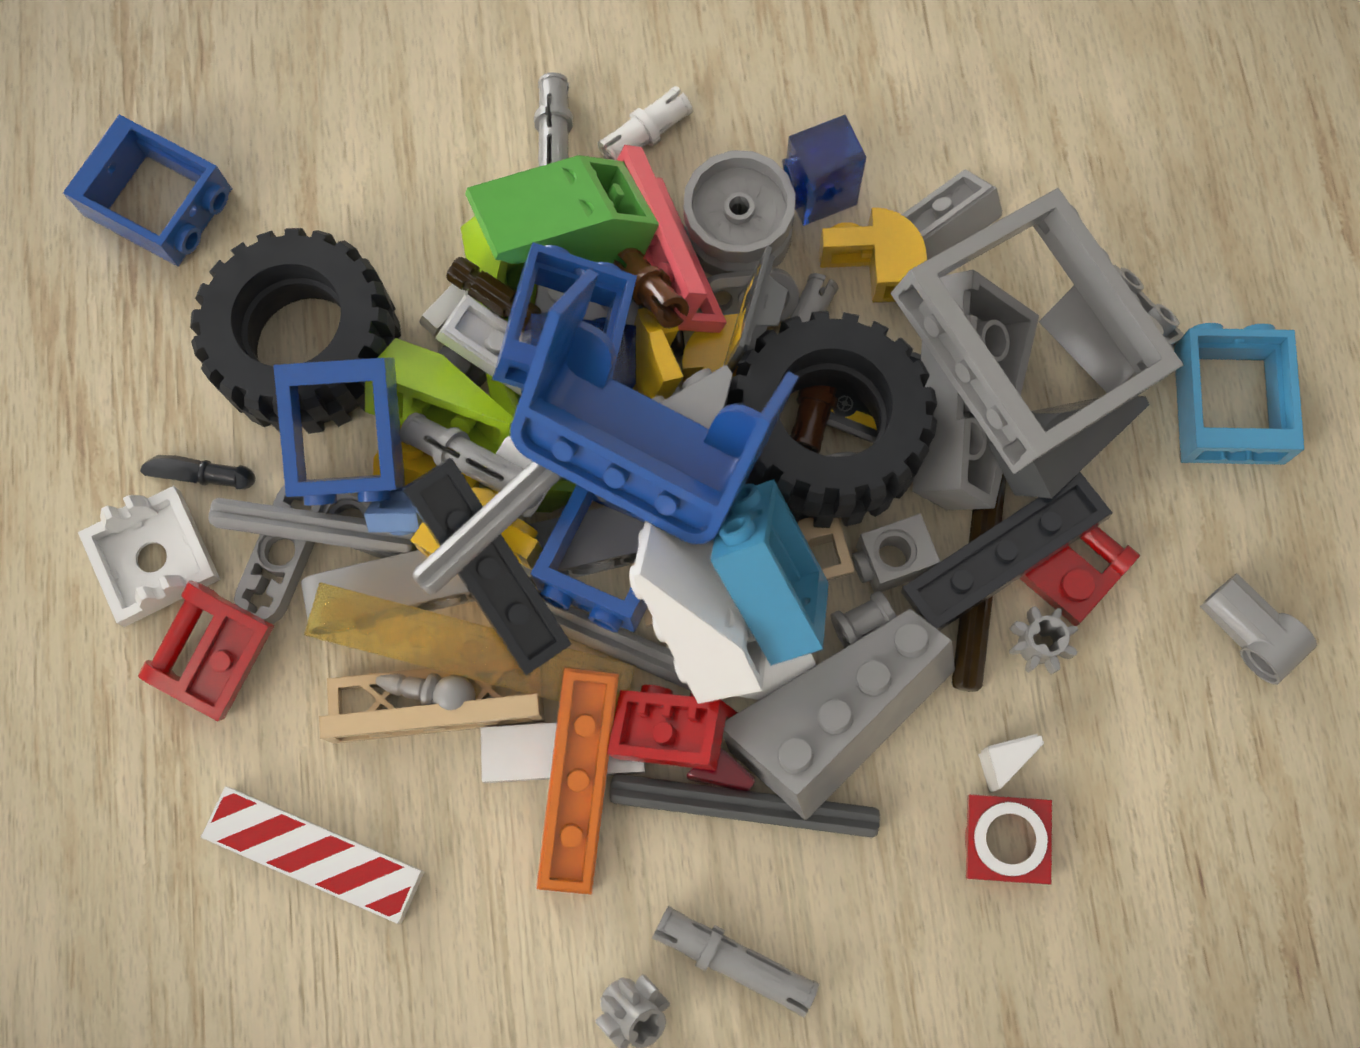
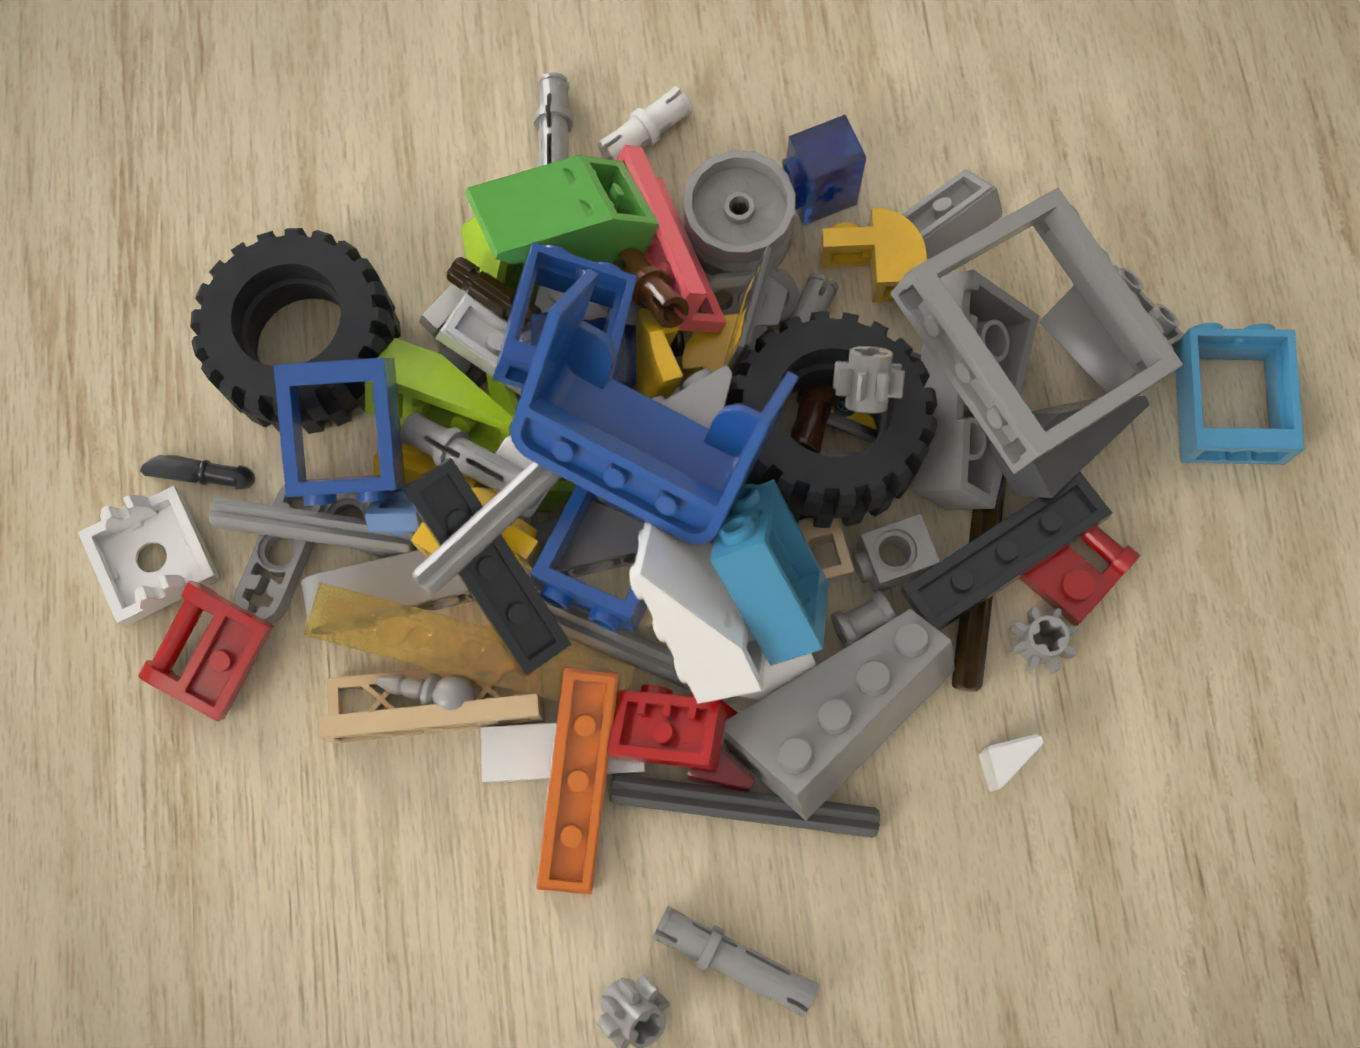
(124, 149): blue window -> none
(313, 855): tile -> none
(868, 379): none -> light grey gear
(980, 861): piece -> none
(1269, 640): light grey piece -> none

